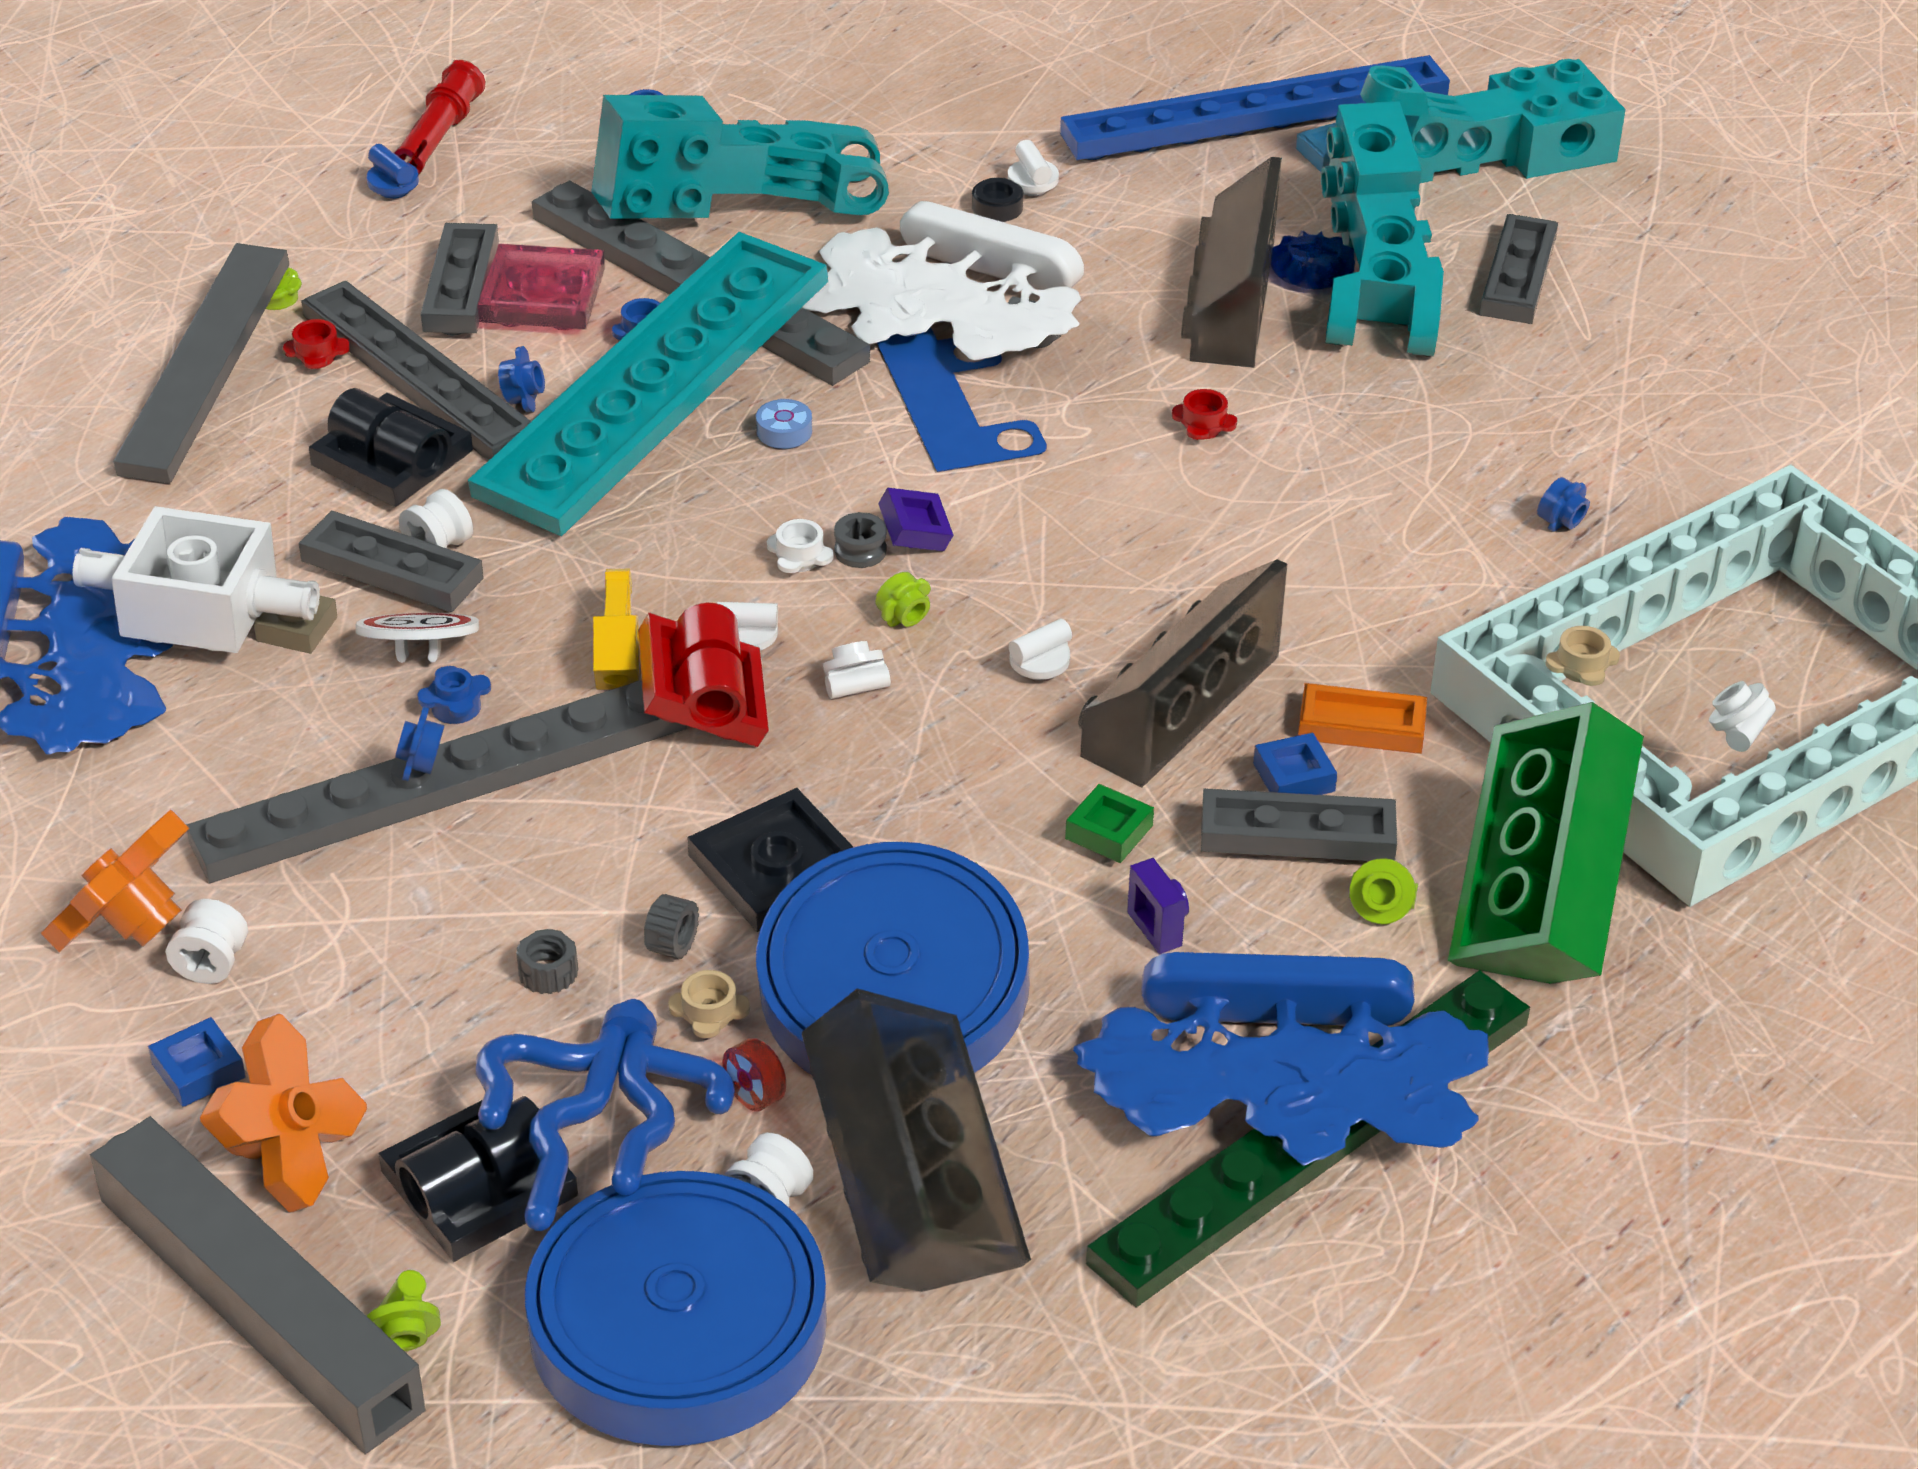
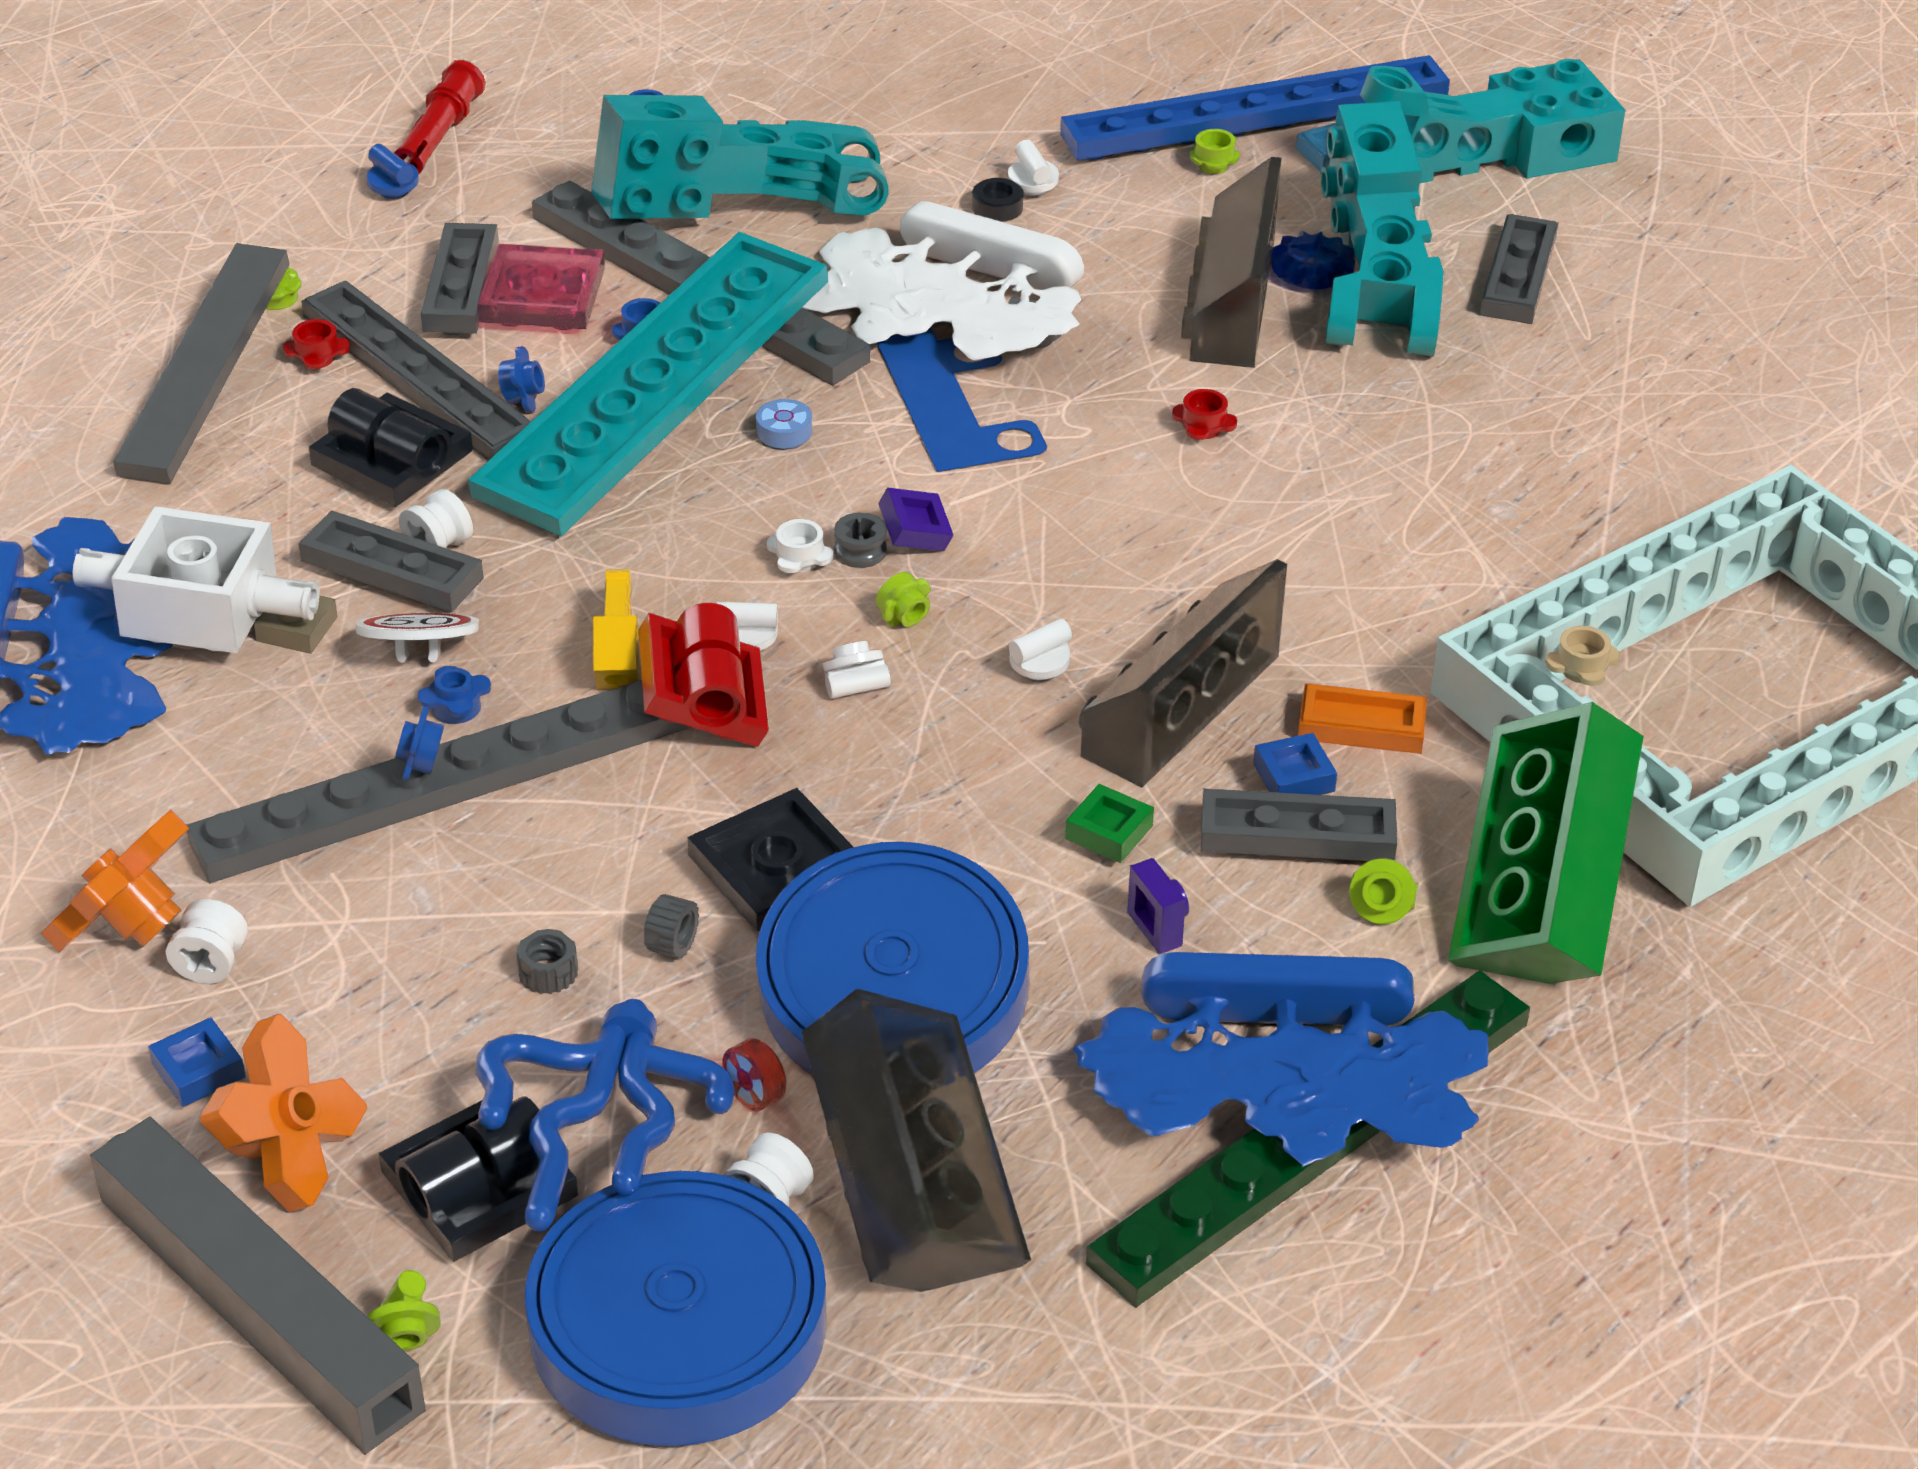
(708, 1002): tan plate -> none
(1214, 151): none -> lime plate
(1563, 504): blue plate -> none
(1742, 713): white plate -> none

